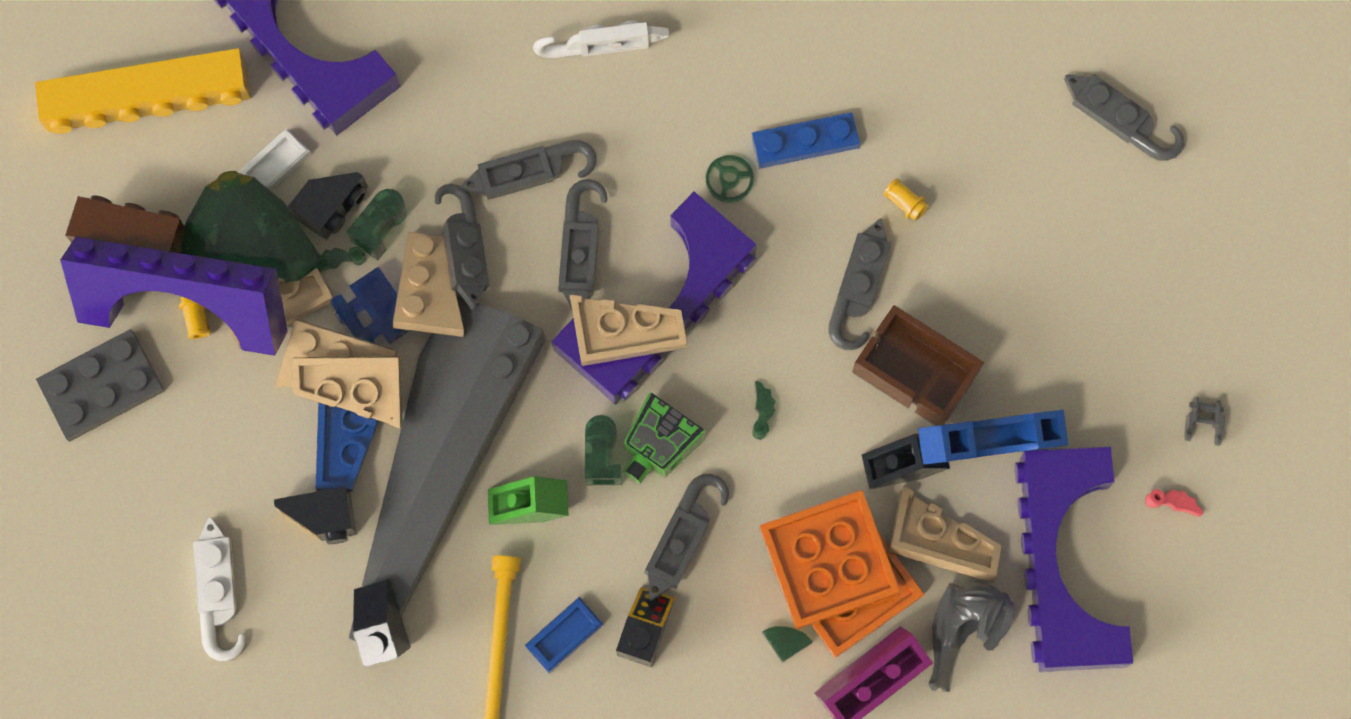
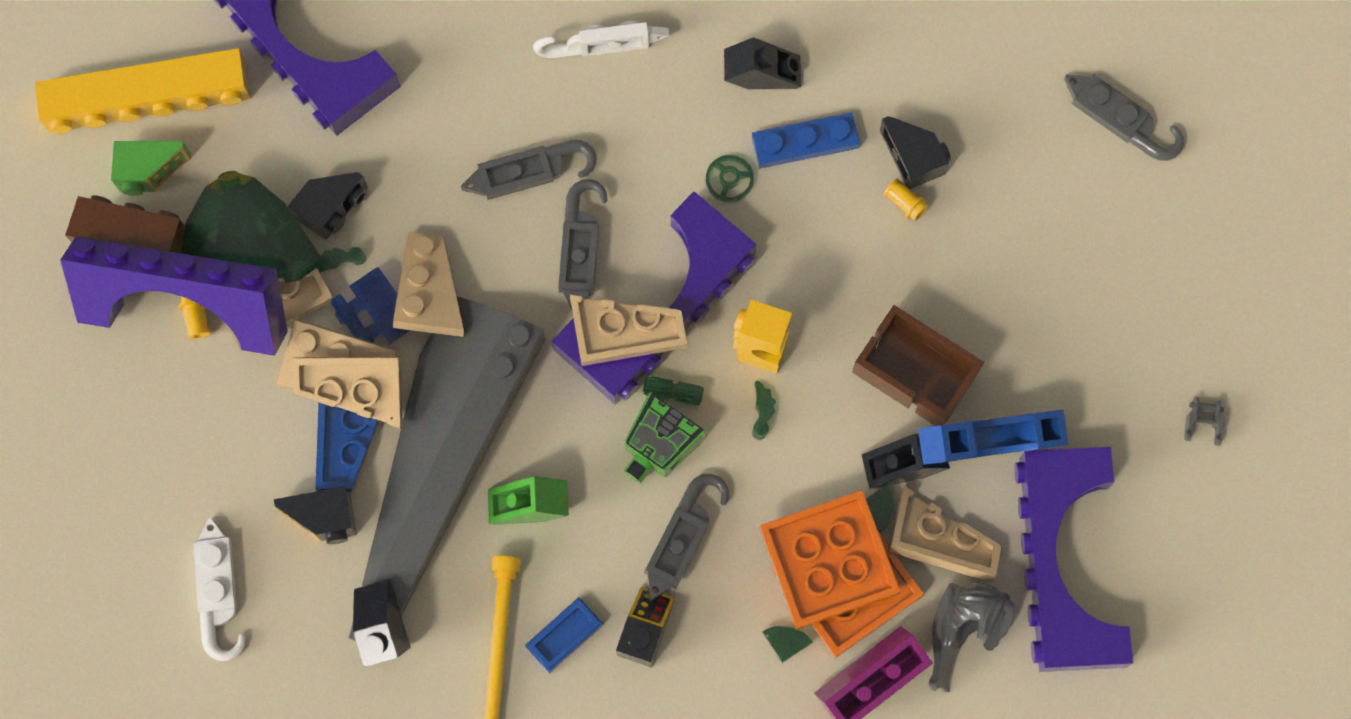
(100, 385): dark grey plate -> none
(146, 164): none -> bright green slope
(277, 160): white tile -> none
(376, 221): clear green leg -> none
(464, 247): dark grey plate -> none
(599, 441): clear green leg -> none
(681, 391): none -> clear green piece
(761, 66): none -> black slope
(761, 335): none -> yellow arch
(859, 283): dark grey plate -> none
(881, 507): none -> clear green tile
(915, 151): none -> black slope
(1176, 500): coral piece -> none

